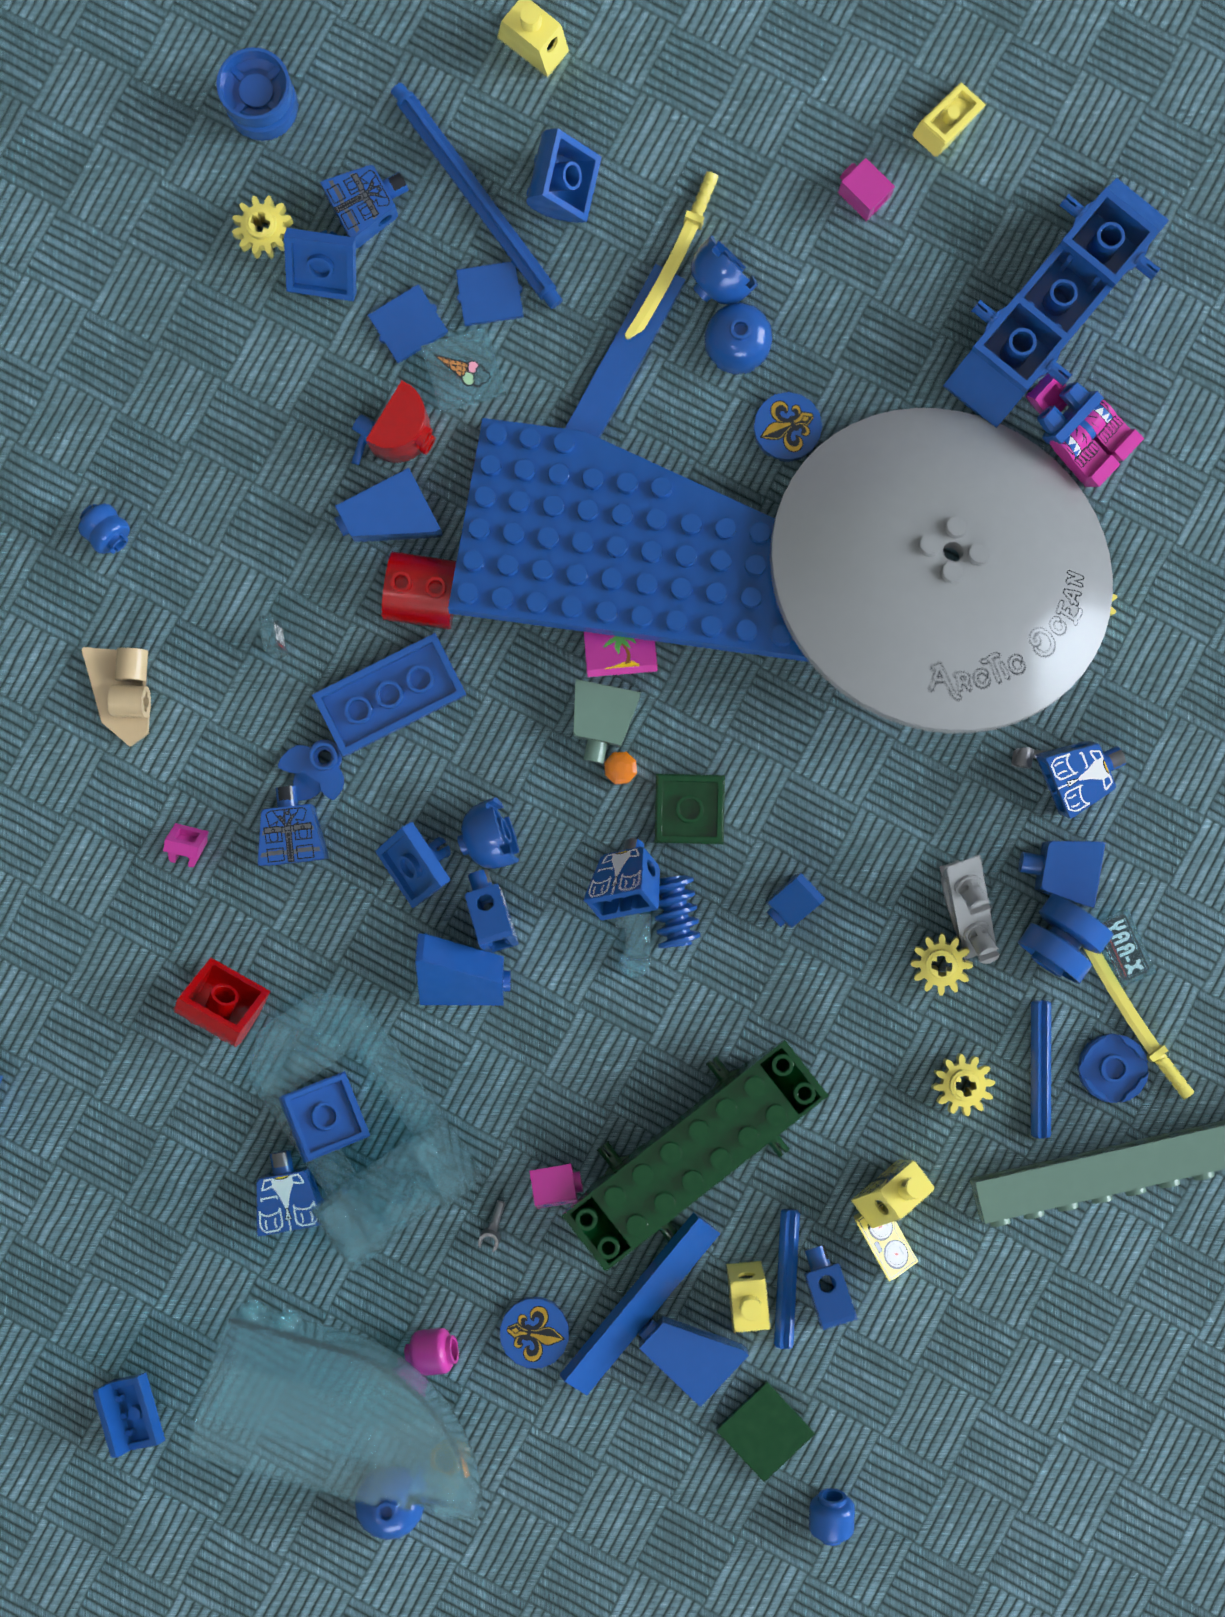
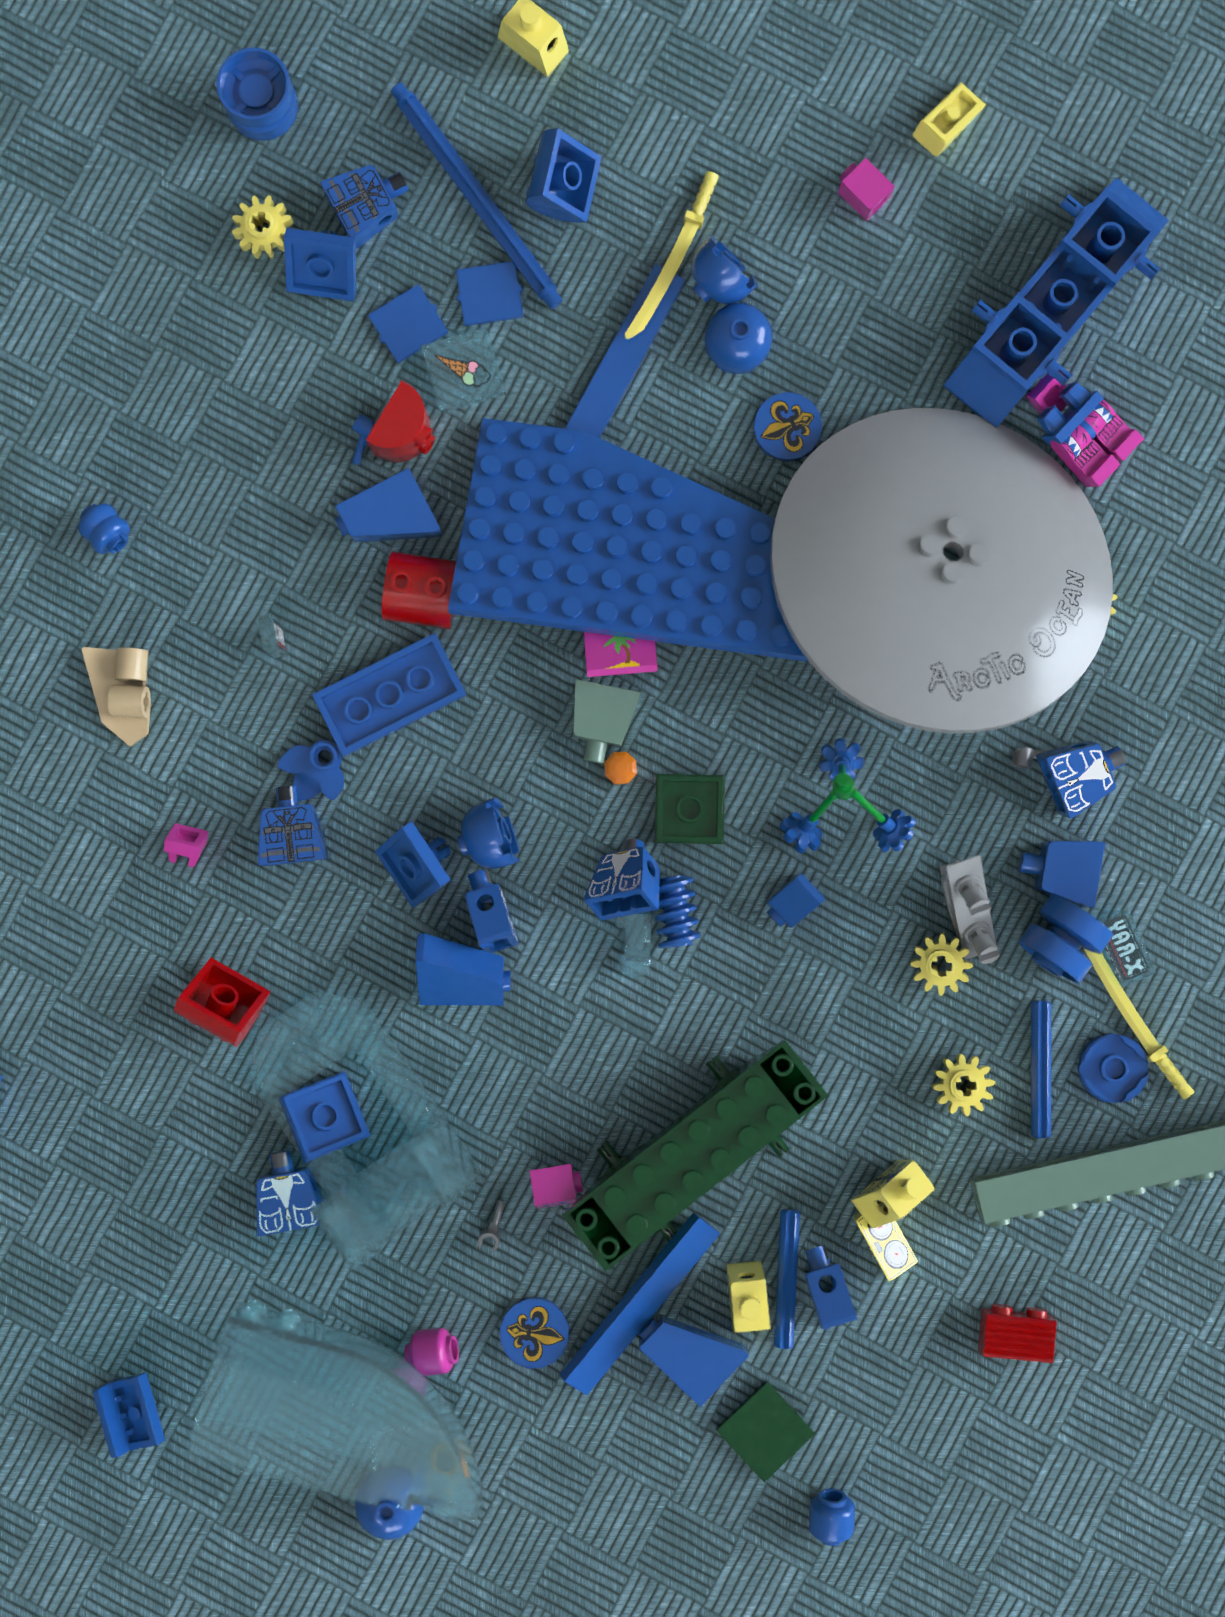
(841, 764): none -> blue plant
(1017, 1334): none -> red brick

